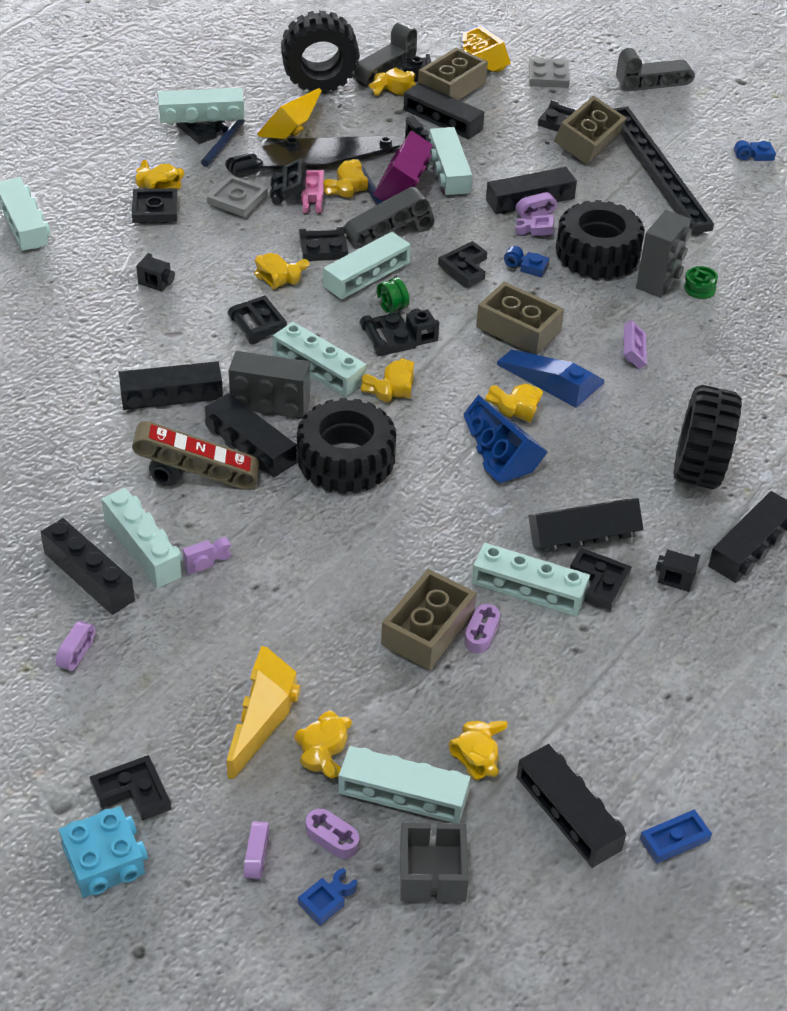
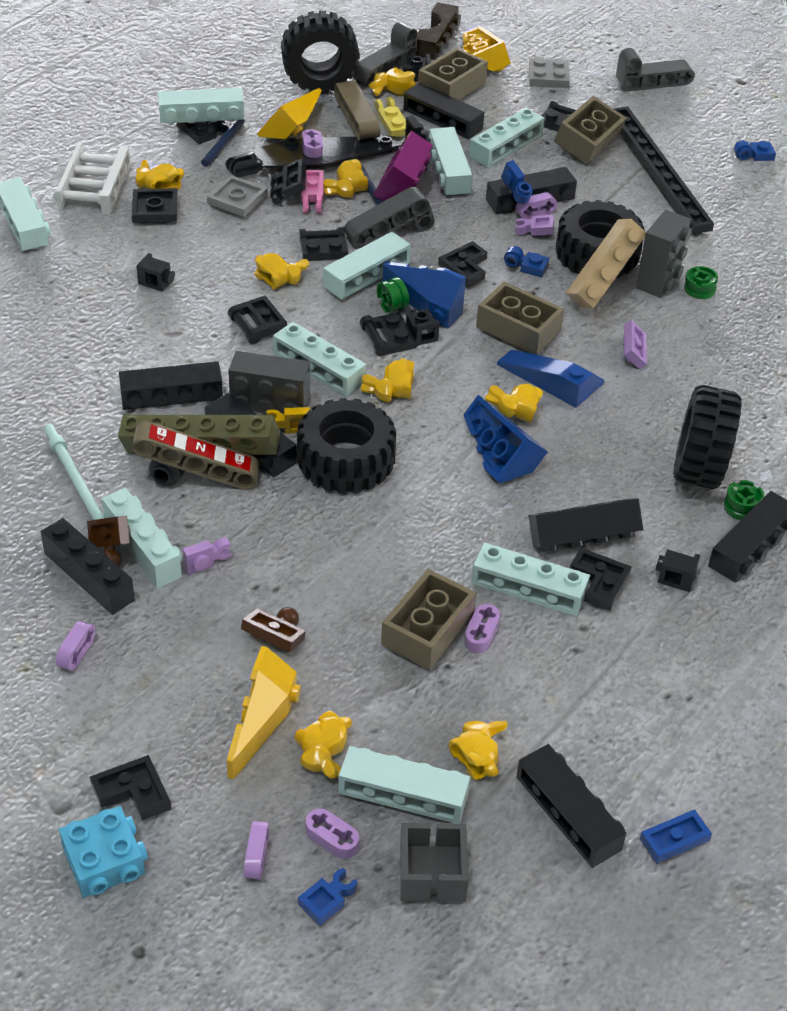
(59, 446): none -> light aqua bar
(108, 533): none -> reddish brown plate
(110, 186): none -> white fence
(239, 432): none -> olive brick
(275, 630): none -> reddish brown plate
(289, 419): none -> yellow plate
(312, 143): none -> lavender beam
(357, 110): none -> dark tan beam
(391, 117): none -> light yellow hinge
(431, 289): none -> blue wedge
(443, 23): none -> dark brown arch
(506, 137): none -> light aqua brick
(513, 178): none -> blue plate
(606, 263): none -> tan brick
(742, 498): none -> green wheel

